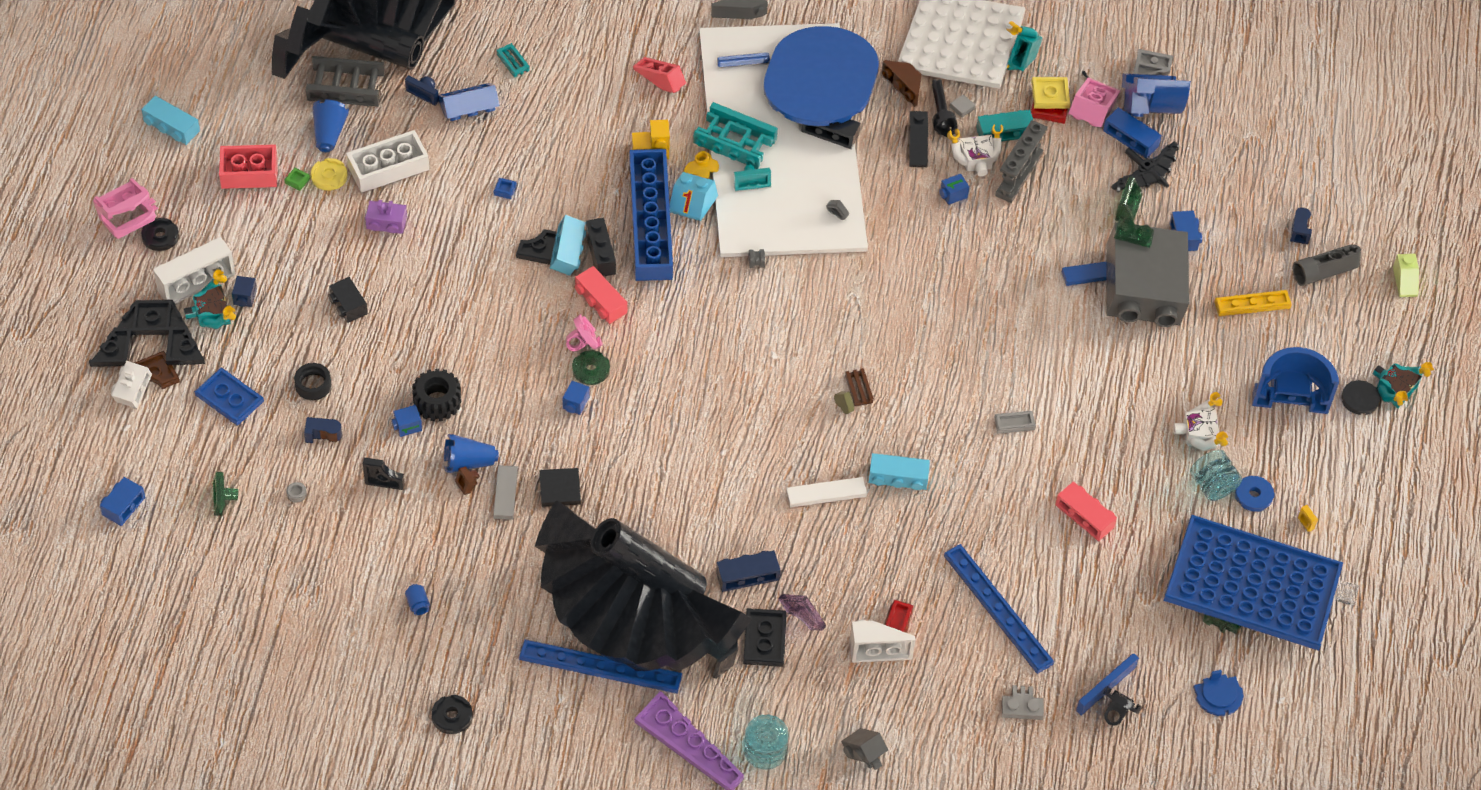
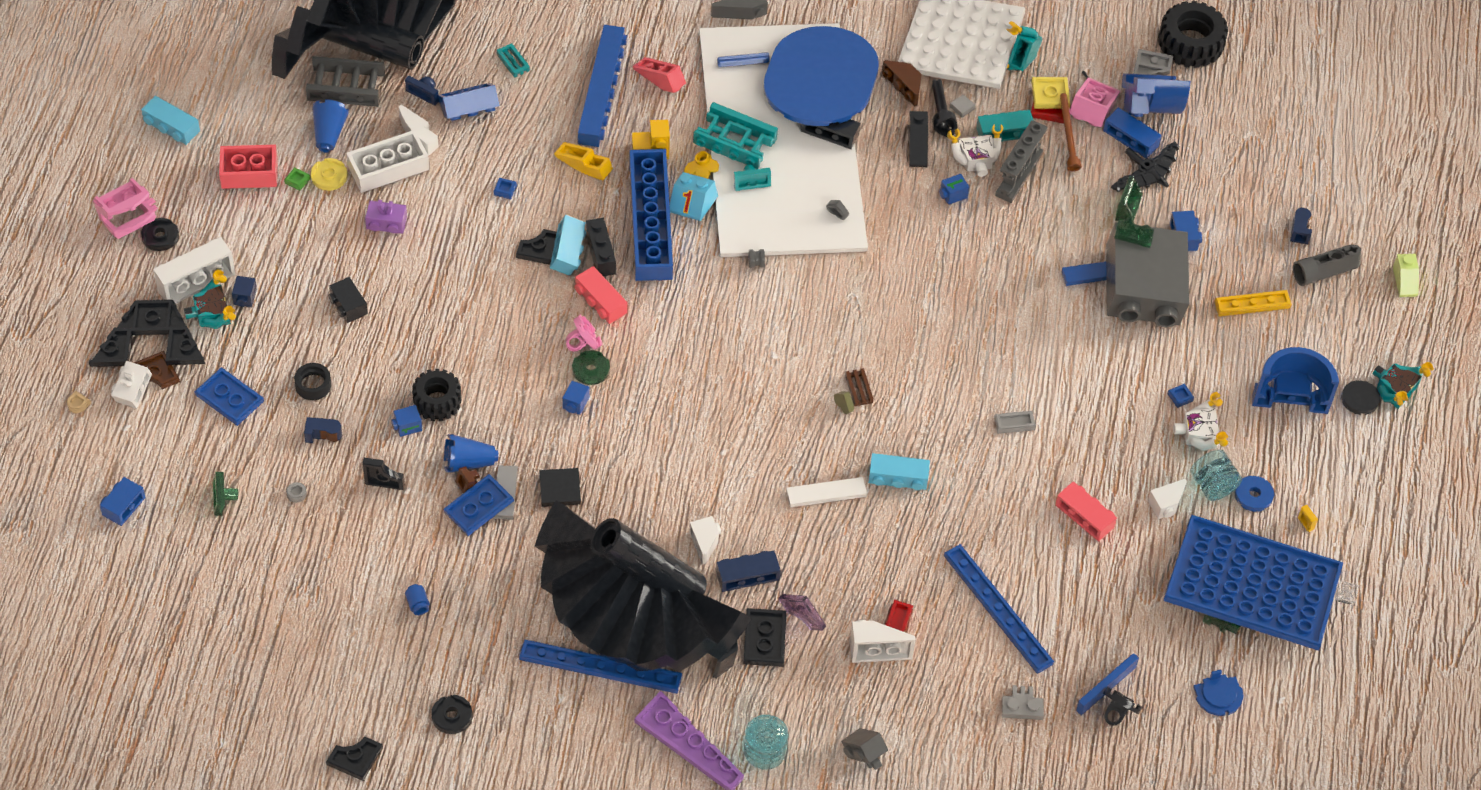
(78, 403): none -> tan tile
(355, 759): none -> black tile
(411, 121): none -> white slope
(478, 505): none -> blue tile
(584, 160): none -> yellow slope
(601, 86): none -> blue brick
(705, 537): none -> white slope
(1073, 162): none -> dark orange piece
(1166, 499): none -> white slope
(1180, 395): none -> blue tile
(1197, 18): none -> black tyre

